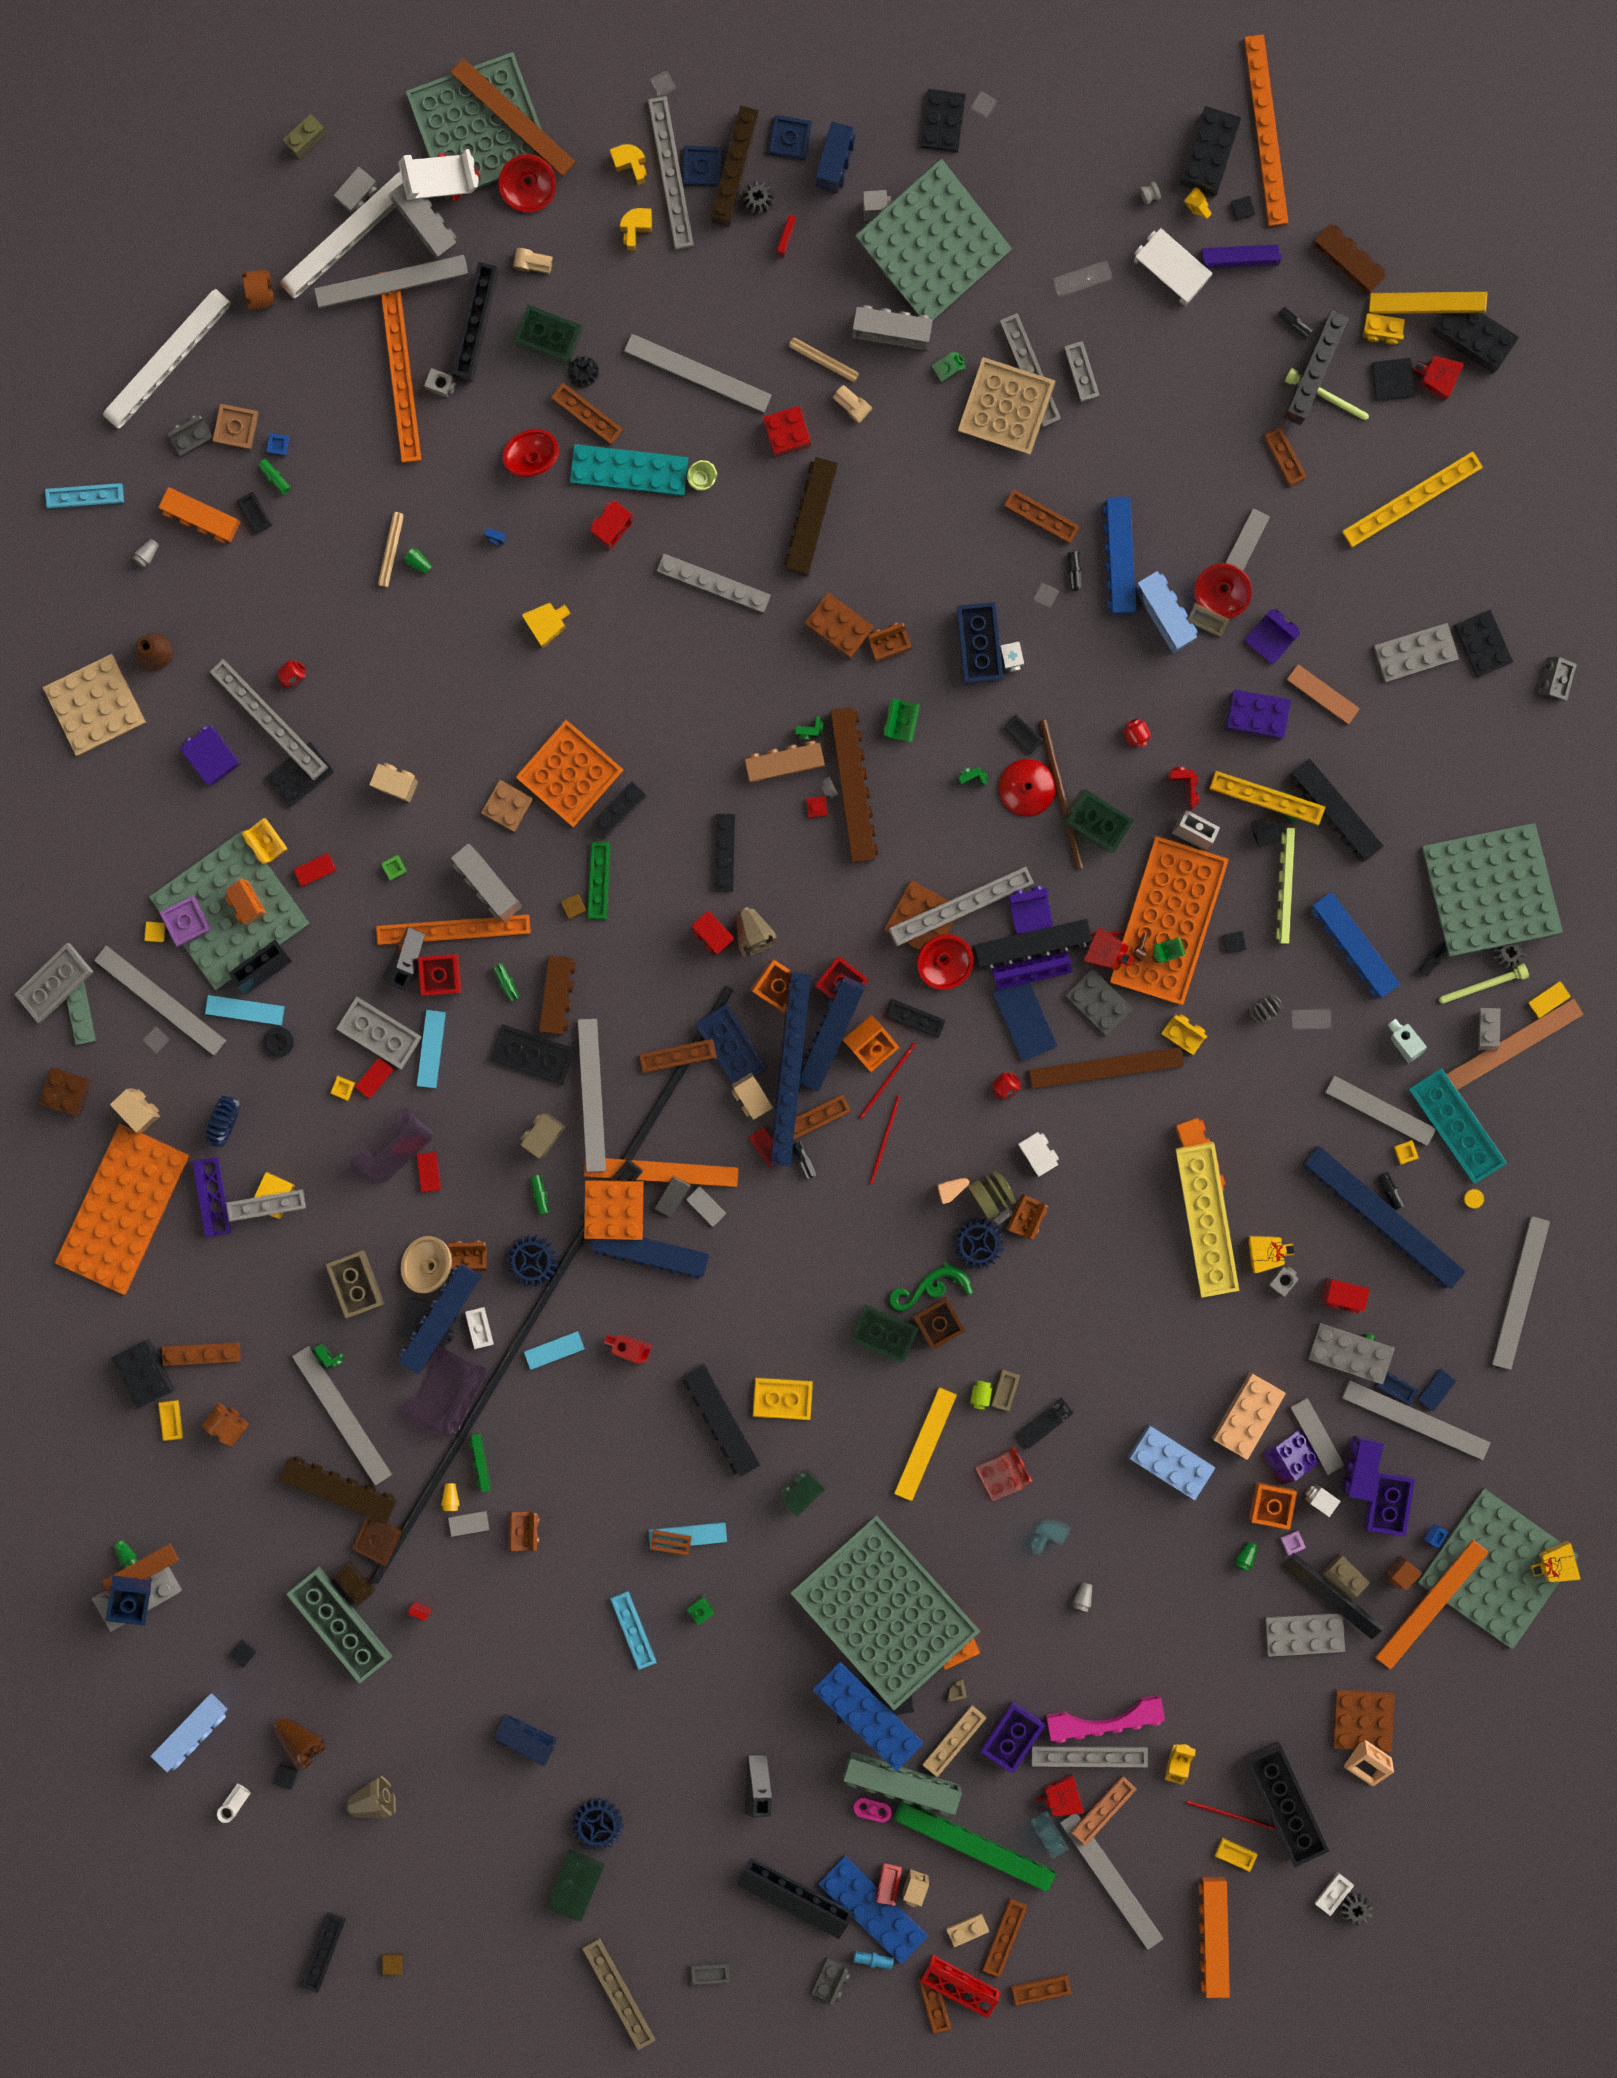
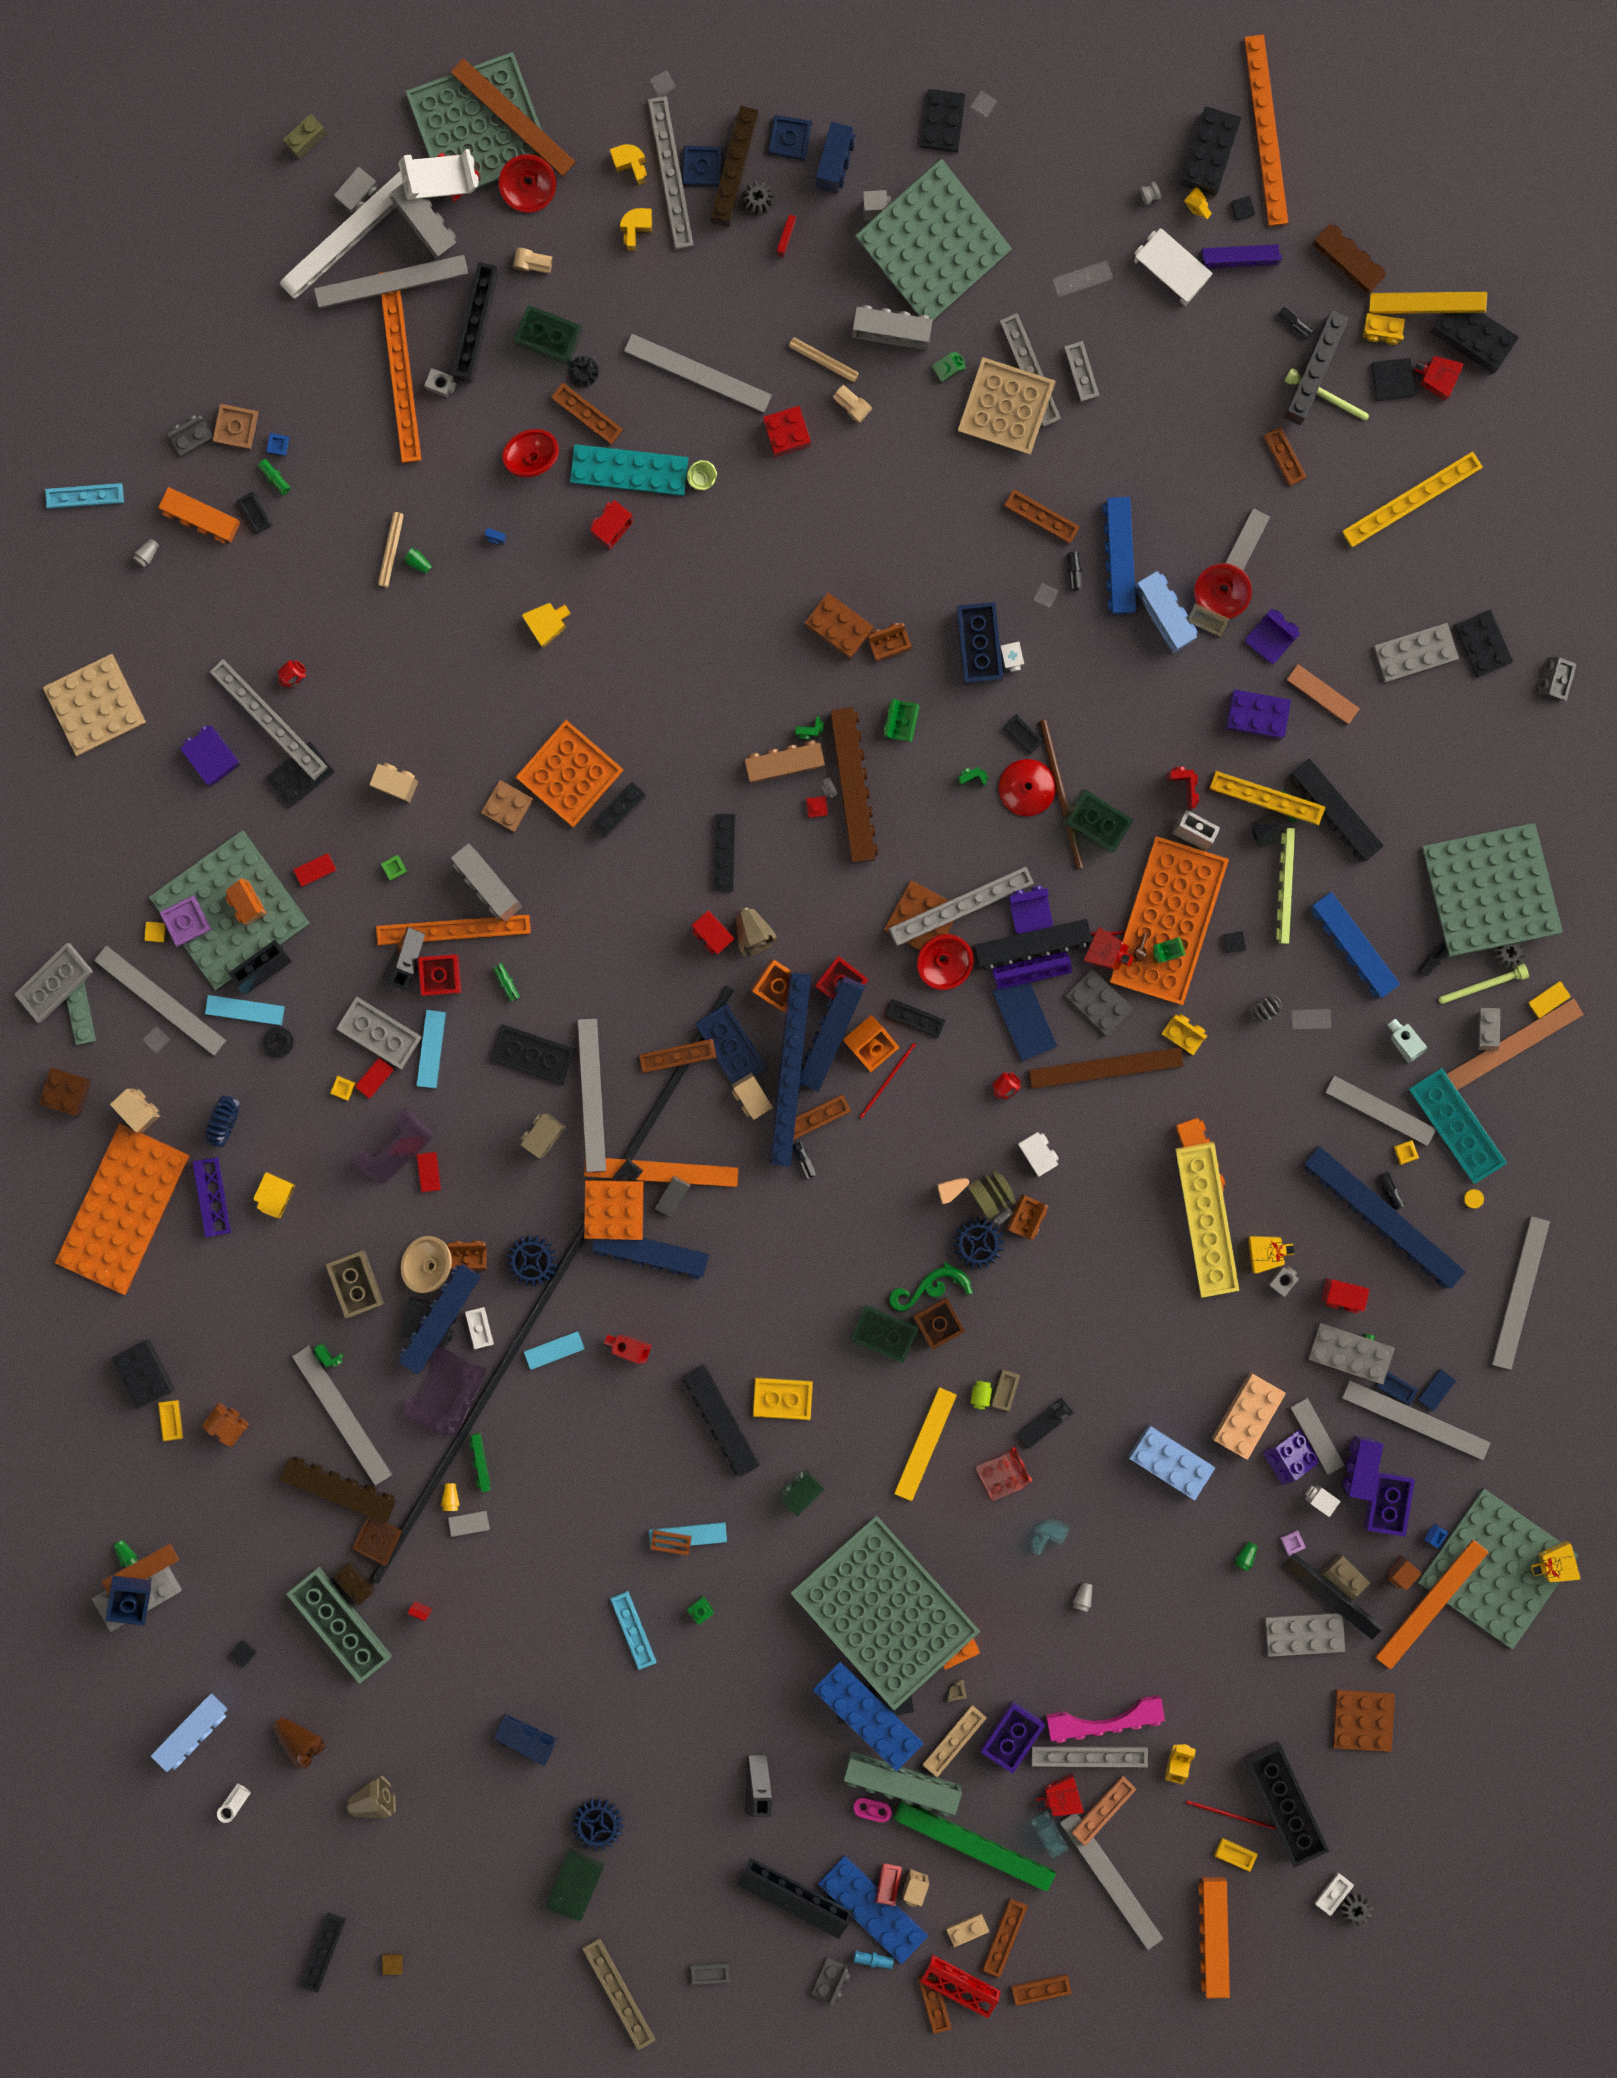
(157, 655): reddish brown cone -> none
(167, 358): white beam -> none
(201, 1353): dark orange plate -> none
(256, 289): dark orange brick -> none
(264, 841): yellow bracket -> none
(266, 1205): light grey tile -> none
(285, 1776): black tile -> none
(523, 1531): dark orange bracket -> none
(539, 1194): green pin -> none
(556, 995): reddish brown brick -> none
(573, 906): pearl gold tile -> none
(599, 880): green tile -> none
(706, 1206): light grey tile -> none
(713, 583): light grey plate -> none
(762, 1141): red tile -> none
(811, 517): dark brown brick -> none
(885, 1139): red piece -> none
(1136, 733): red head -> none
(1272, 1505): orange brick -> none
(1373, 1756): light nougat tile -> none

